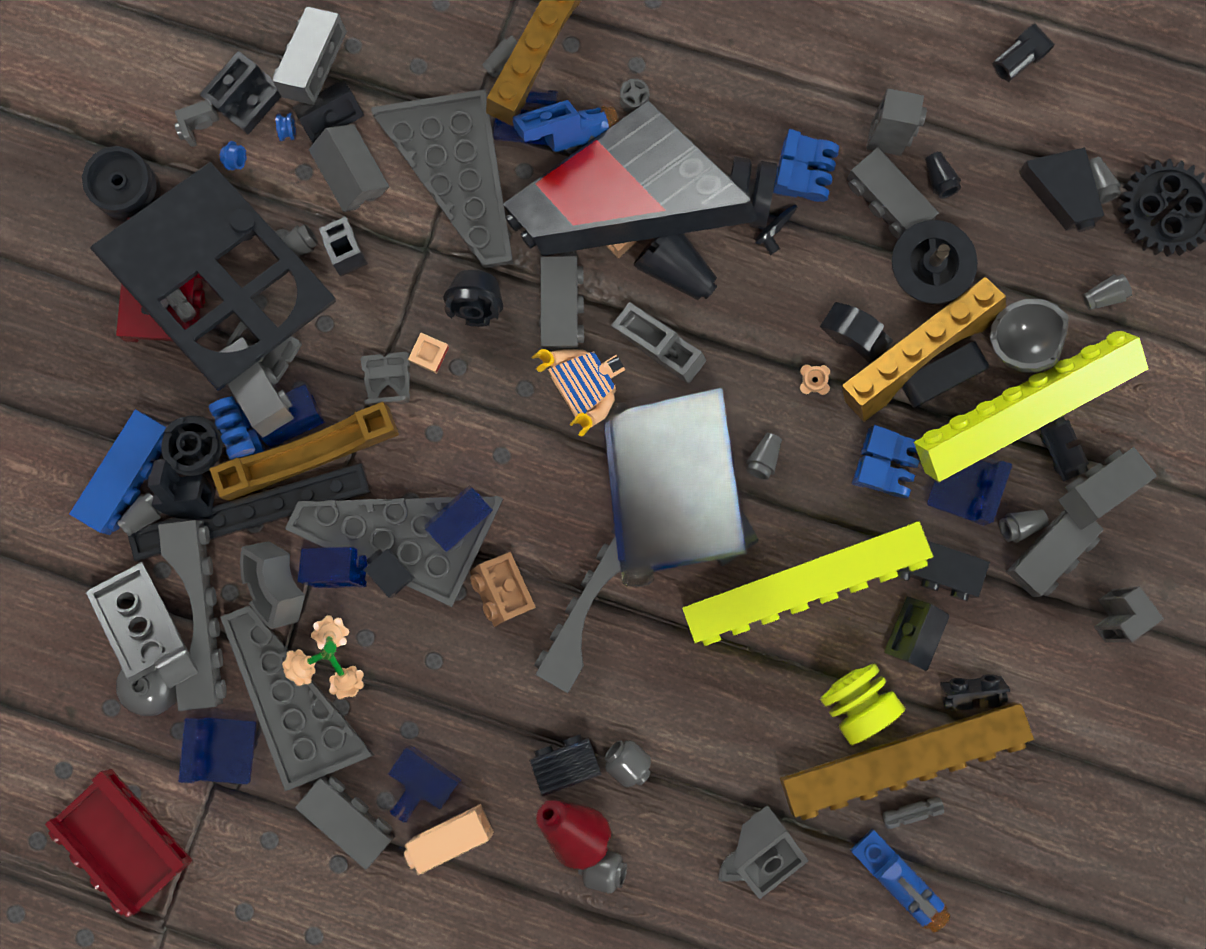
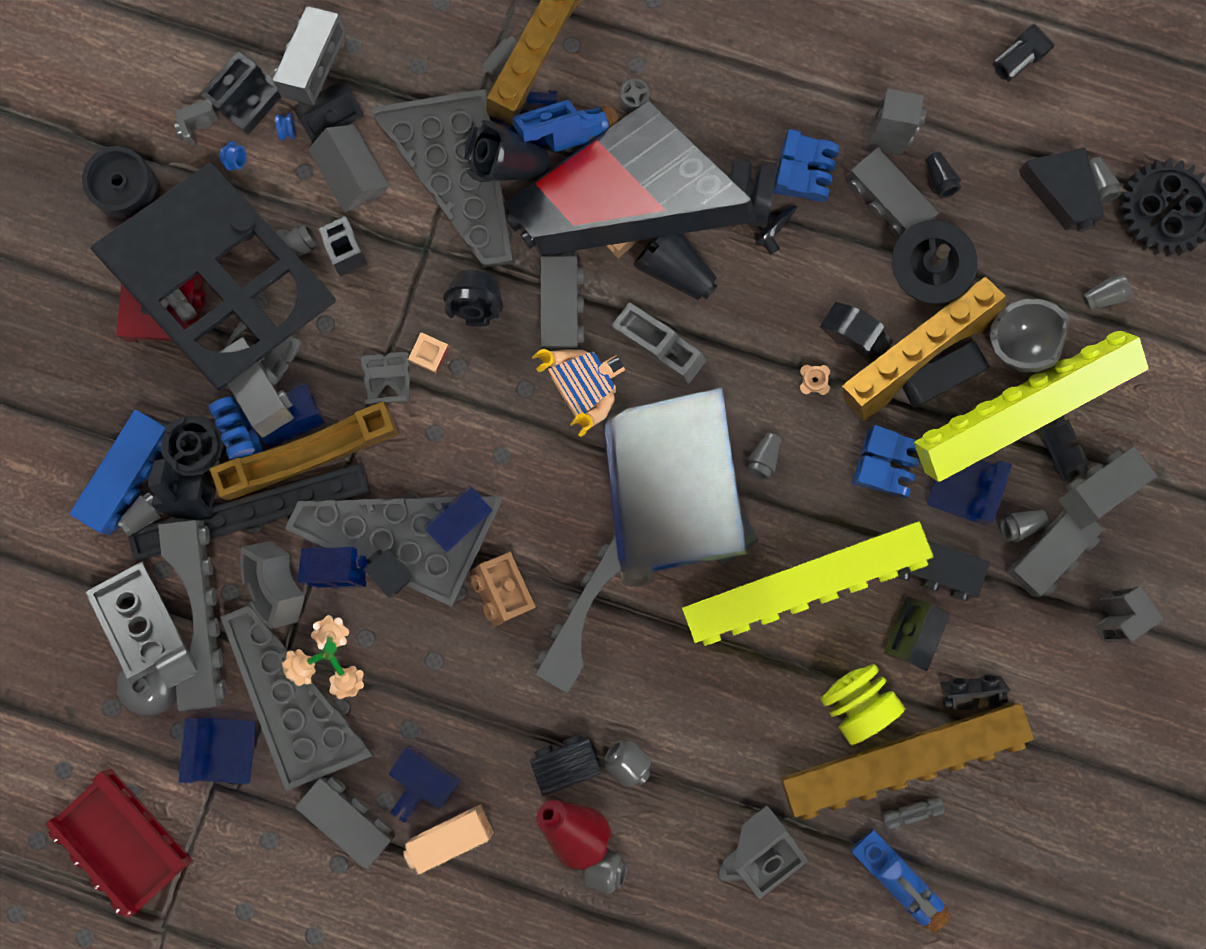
(503, 155): none -> black cone

